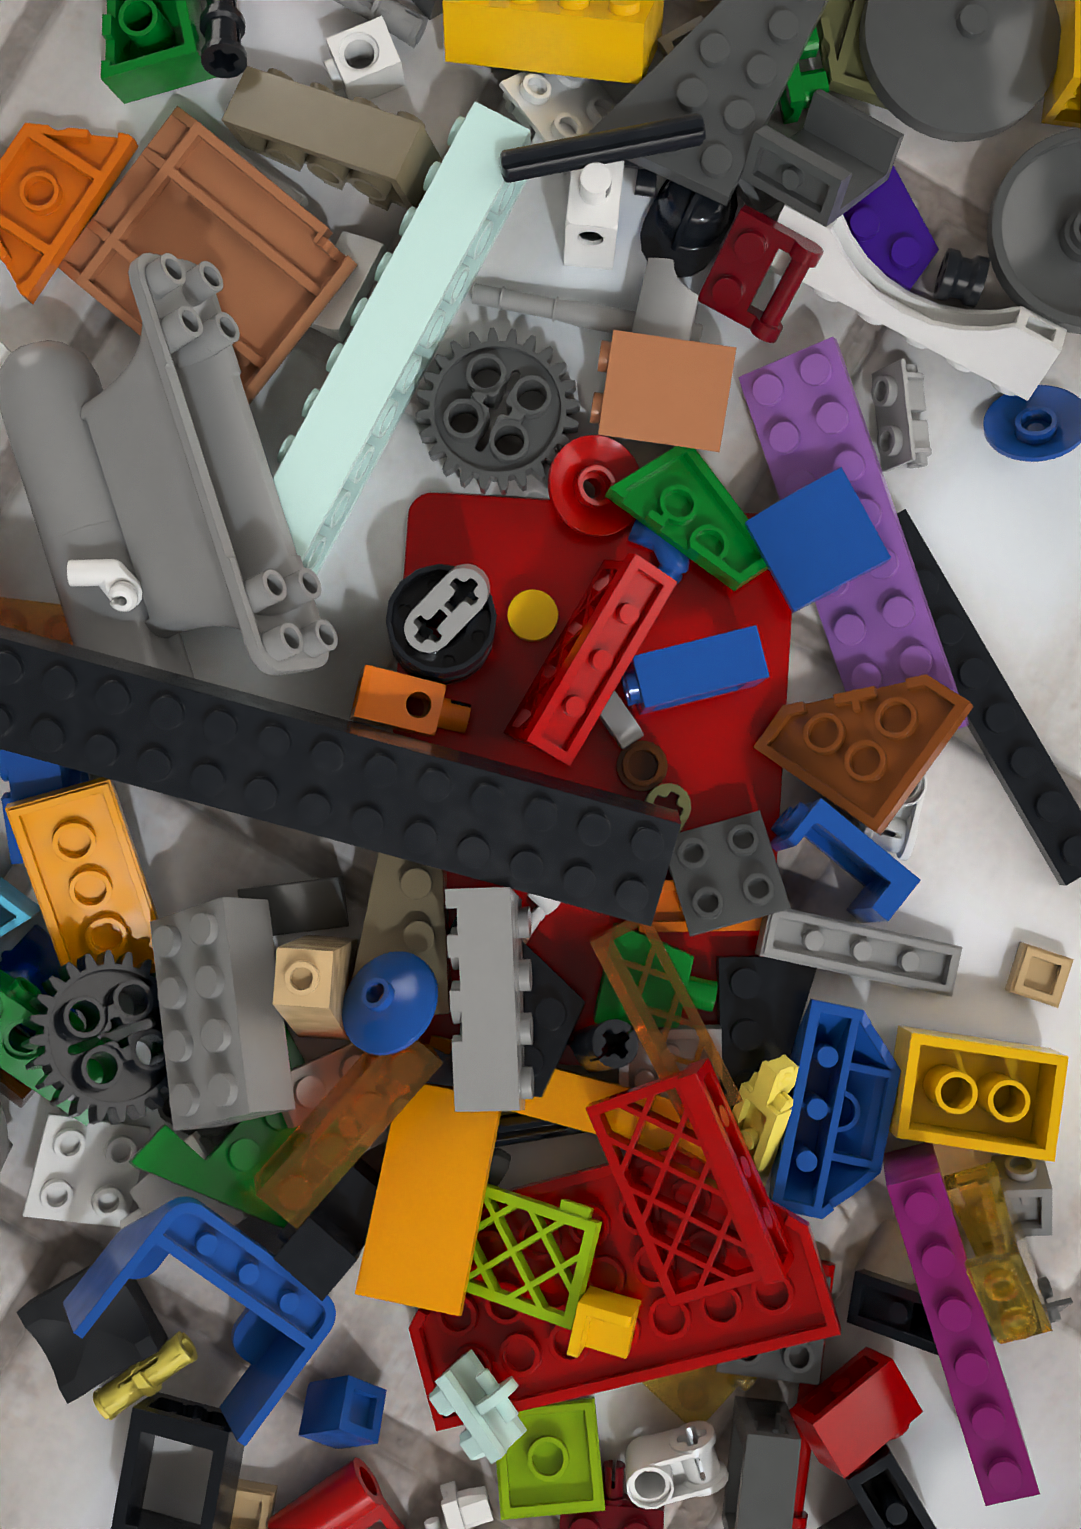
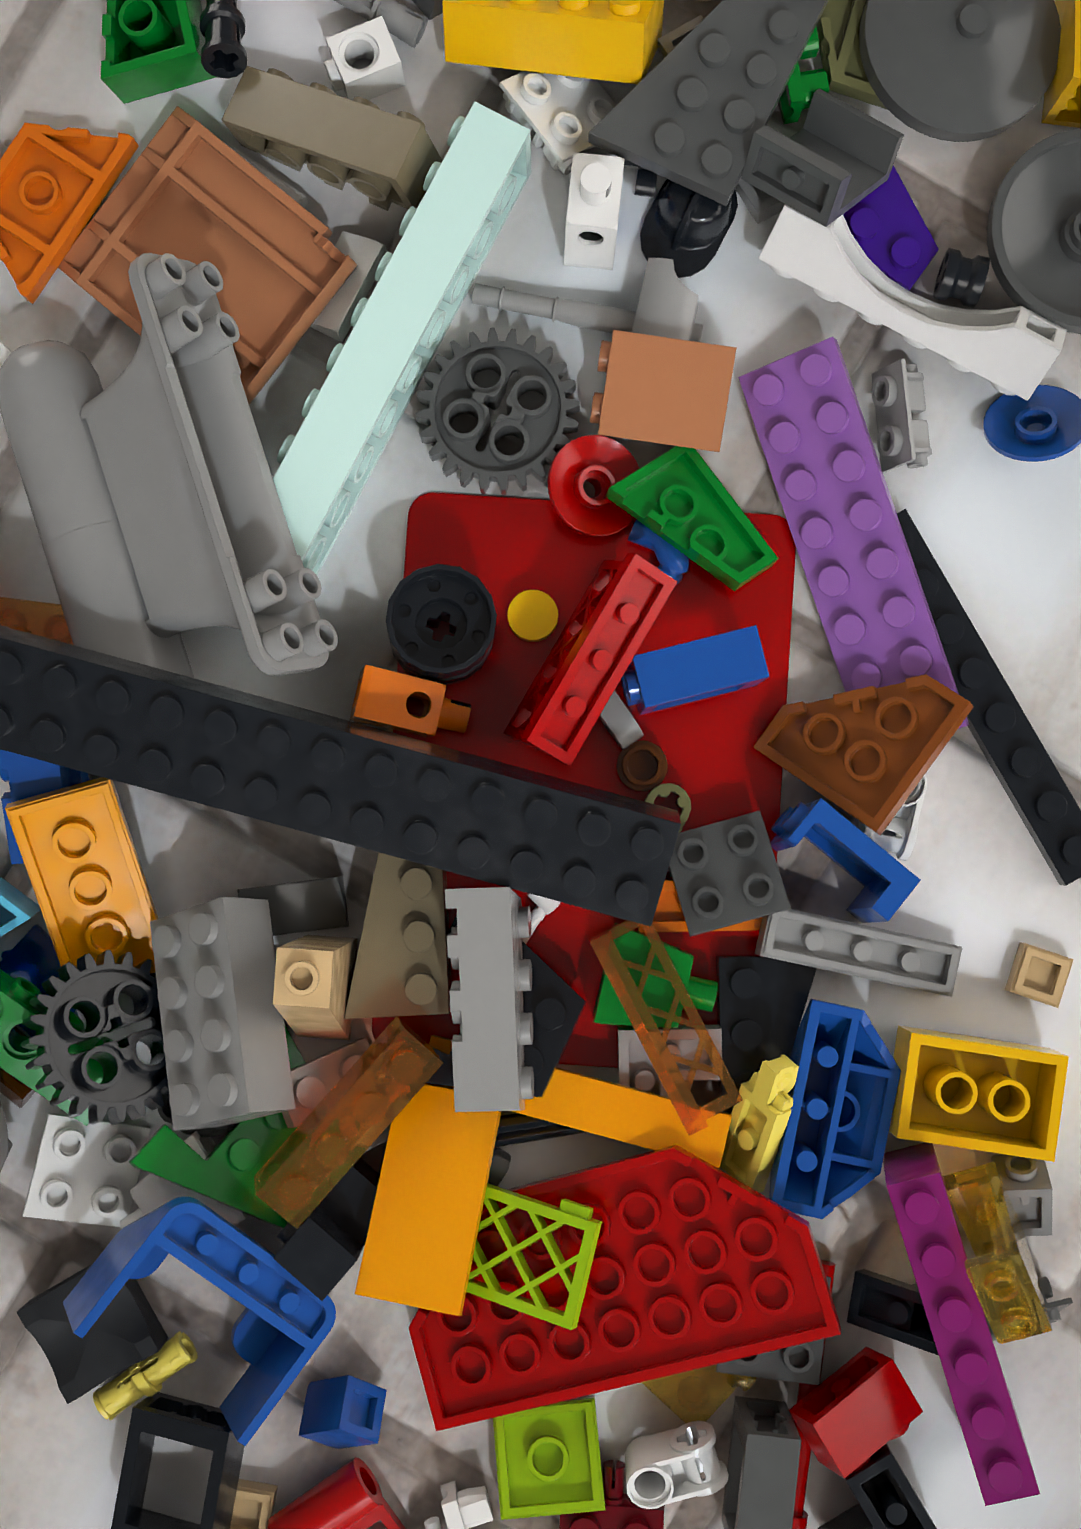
(111, 577): white arm -> none
(403, 1010): blue dish -> none
(438, 599): light grey beam -> none
(481, 1406): light aqua hips -> none
(602, 147): black axle -> none
(604, 1323): yellow panel -> none
(618, 1043): black piece -> none
(734, 1177): red fence -> none
(744, 265): dark red plate -> none
(817, 540): blue slope -> none

